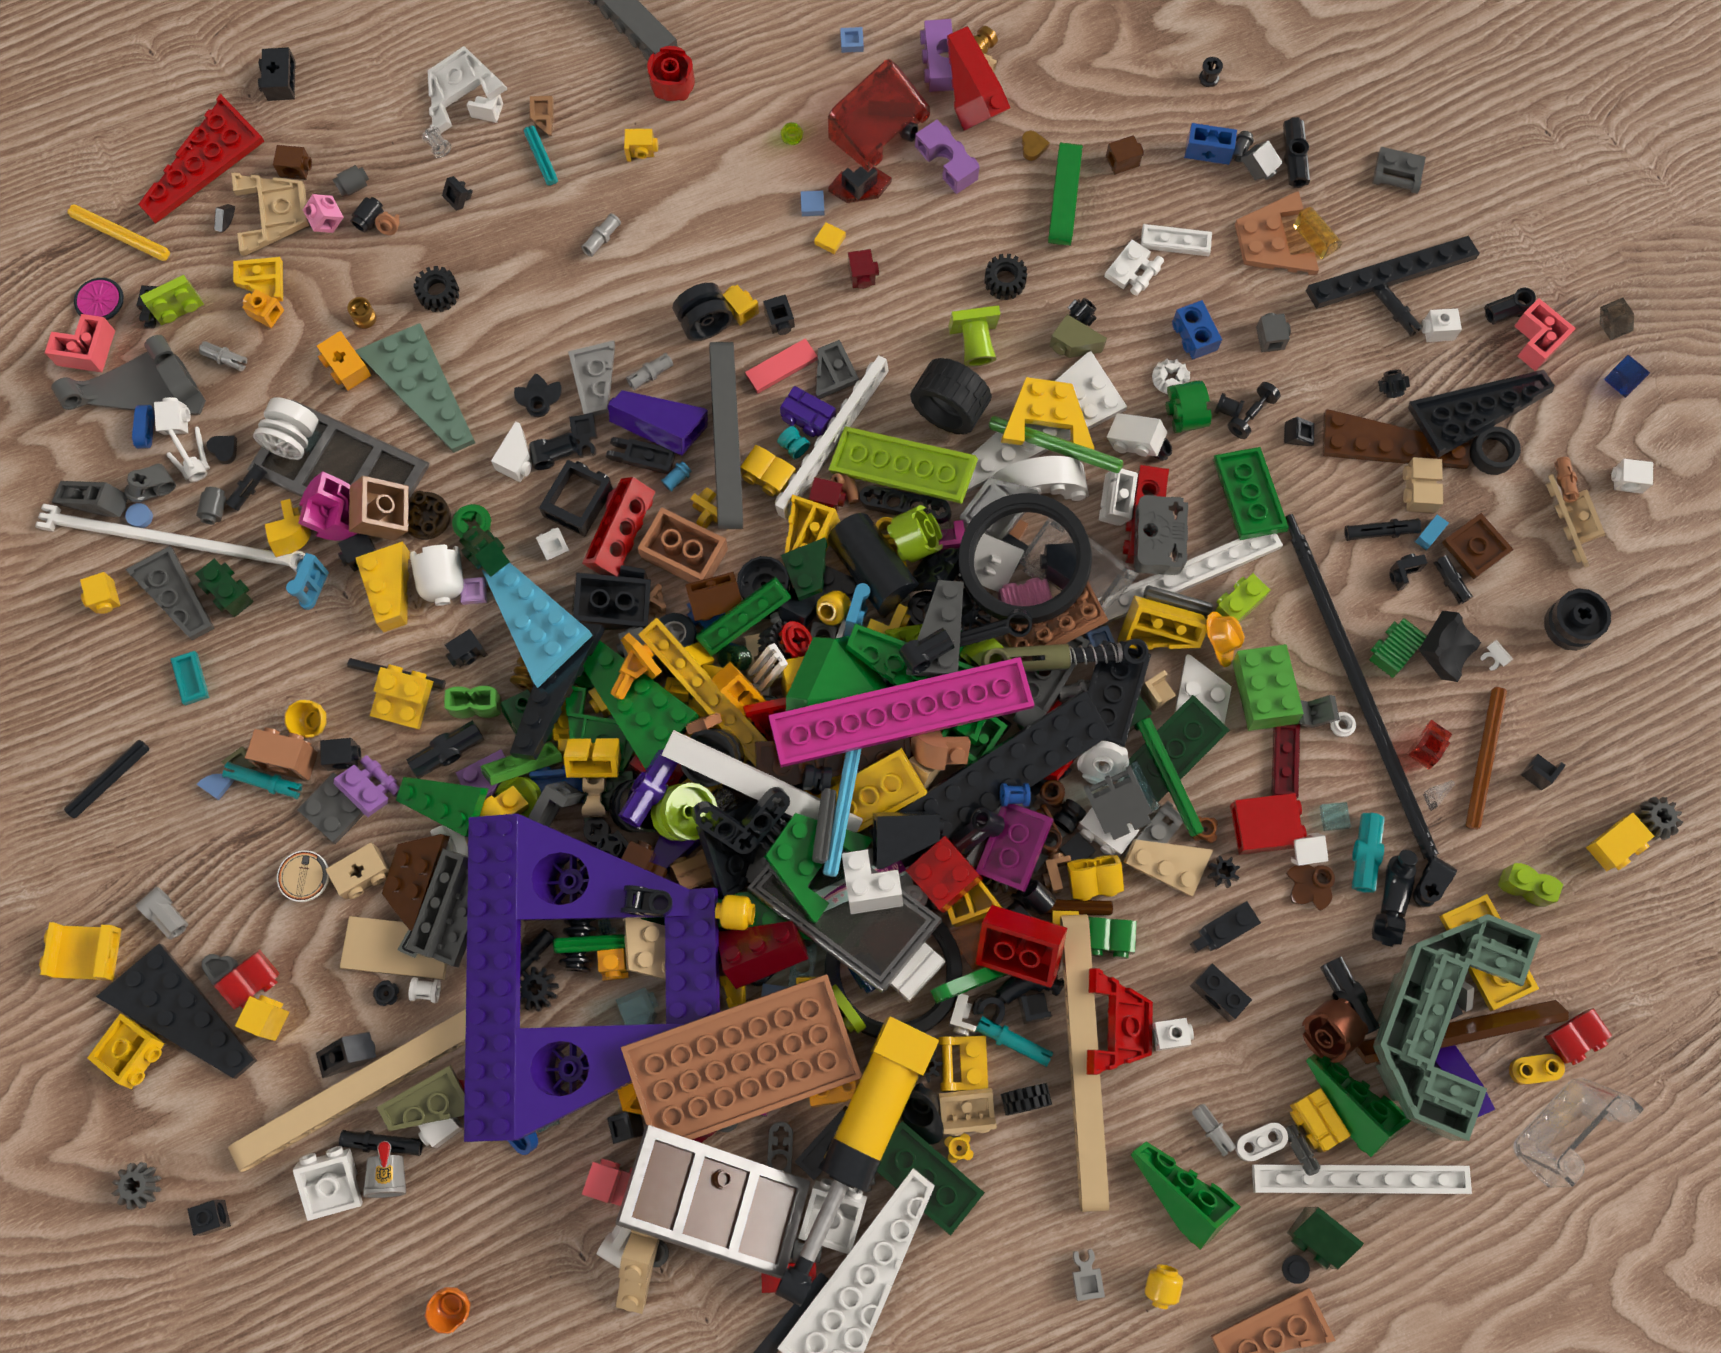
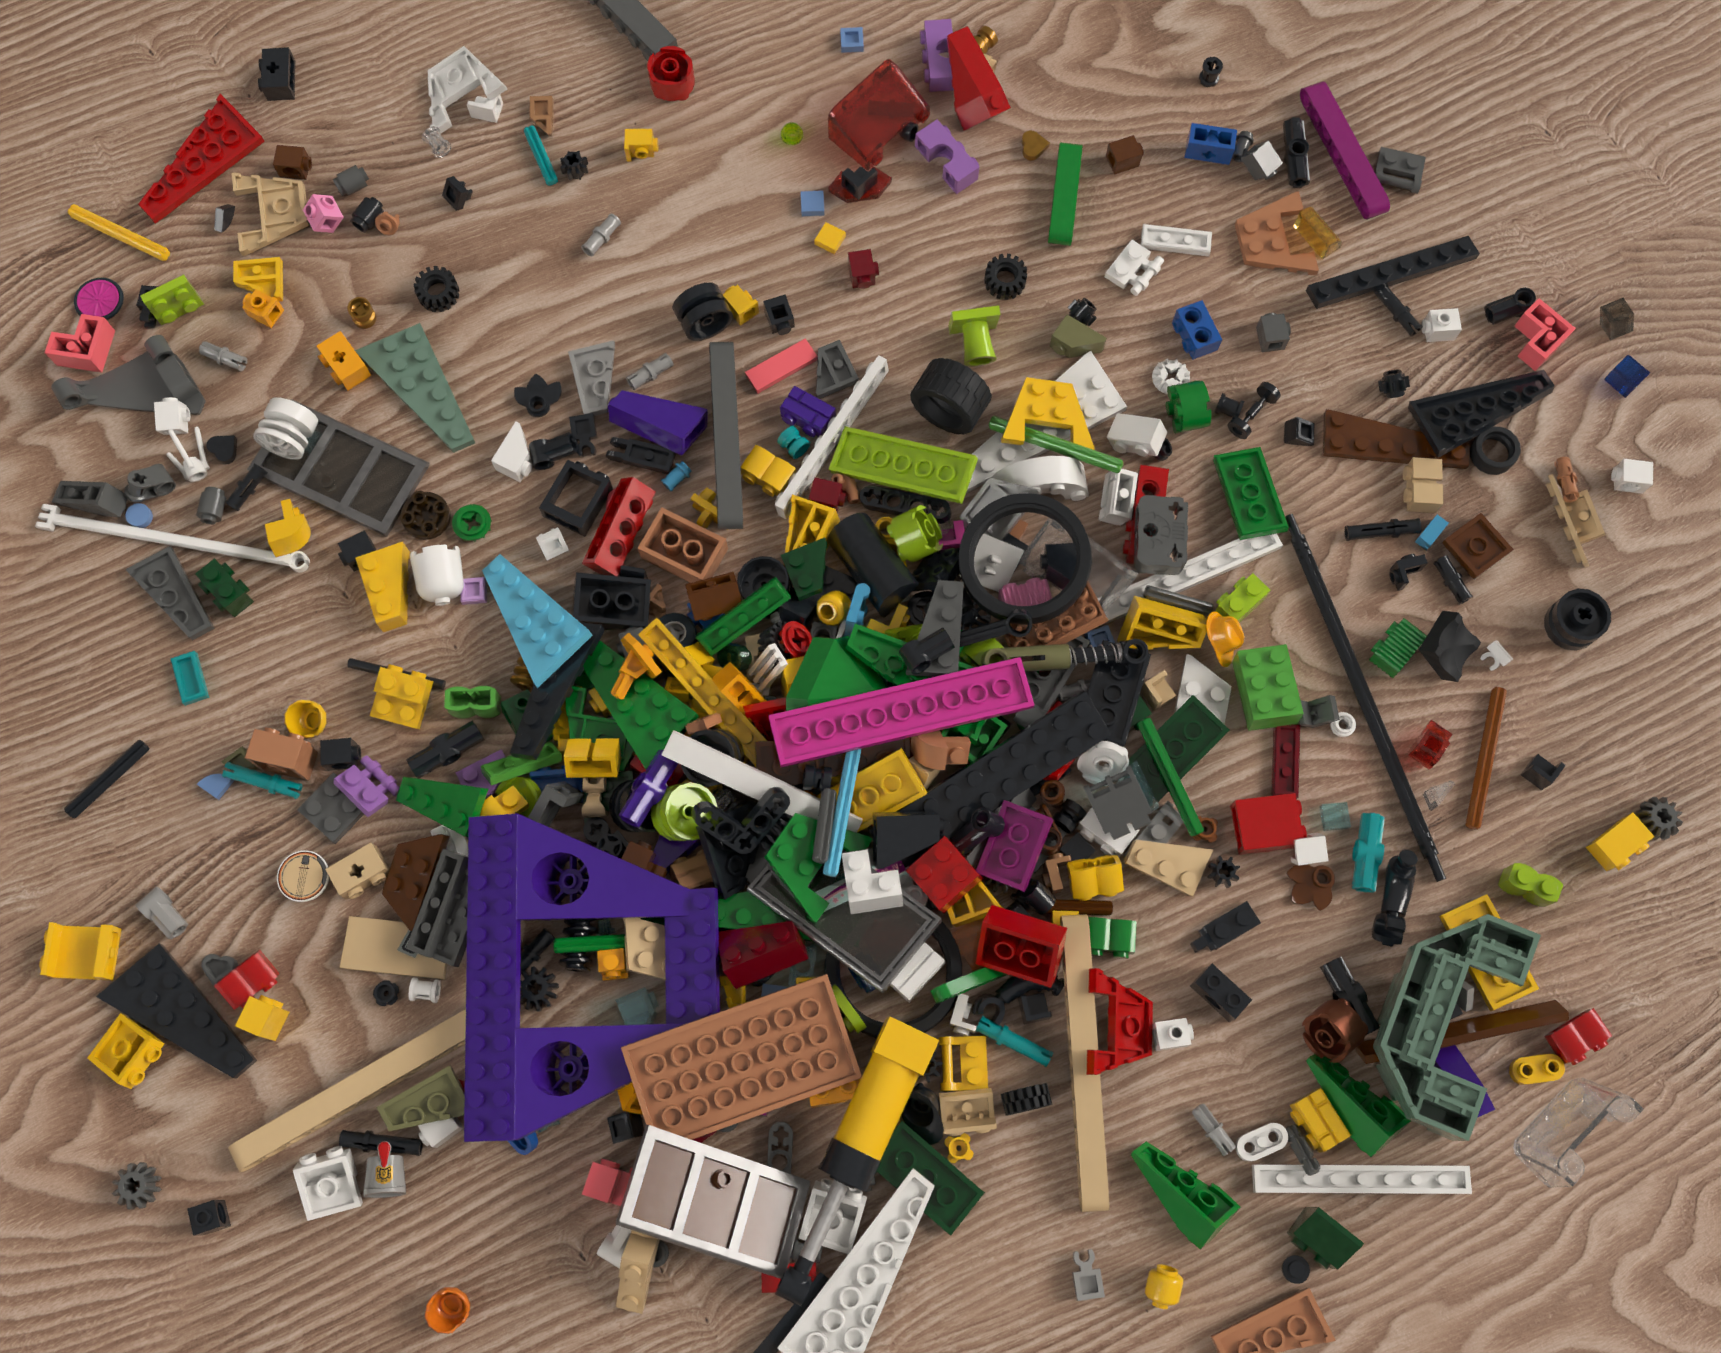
(99, 593): yellow brick -> none
(143, 426): blue beam -> none
(309, 574): dark azure plate -> none
(326, 507): dark pink brick -> none
(346, 1054): black slope -> none
(378, 508): medium nougat brick -> none
(464, 649): black brick -> none
(483, 550): dark green brick -> none
(574, 165): none -> black gear
(644, 901): black piece -> none
(735, 912): yellow head -> none
(815, 1152): black plate -> none
(1015, 794): blue bush -> none
(1344, 150): none -> magenta beam
(1436, 879): black piece -> none

